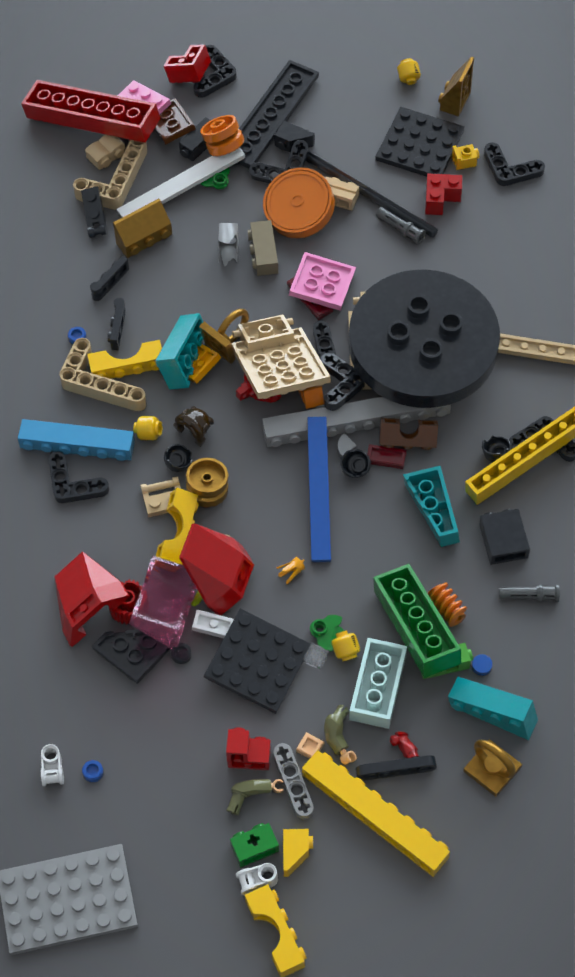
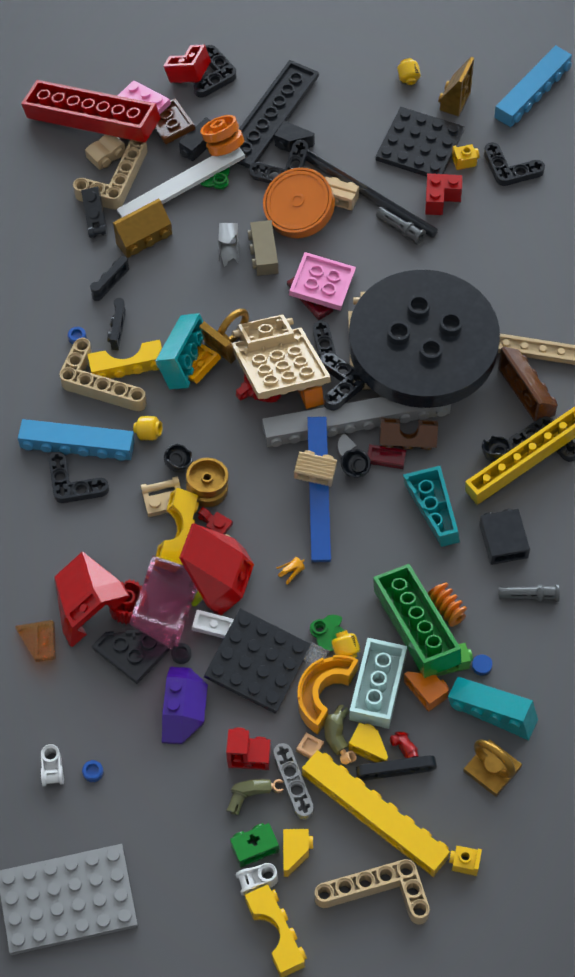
(39, 639): none -> clear orange wing
(183, 705): none -> dark purple wedge
(196, 421): dark brown helmet -> none
(217, 522): none -> red plate
(315, 468): none -> tan brick
(318, 676): none -> light orange brick
(368, 743): none -> yellow slope
(378, 885): none -> tan beam
(428, 690): none -> orange slope
(465, 866): none -> yellow brick
(526, 384): none -> reddish brown slope
(533, 86): none -> dark azure brick

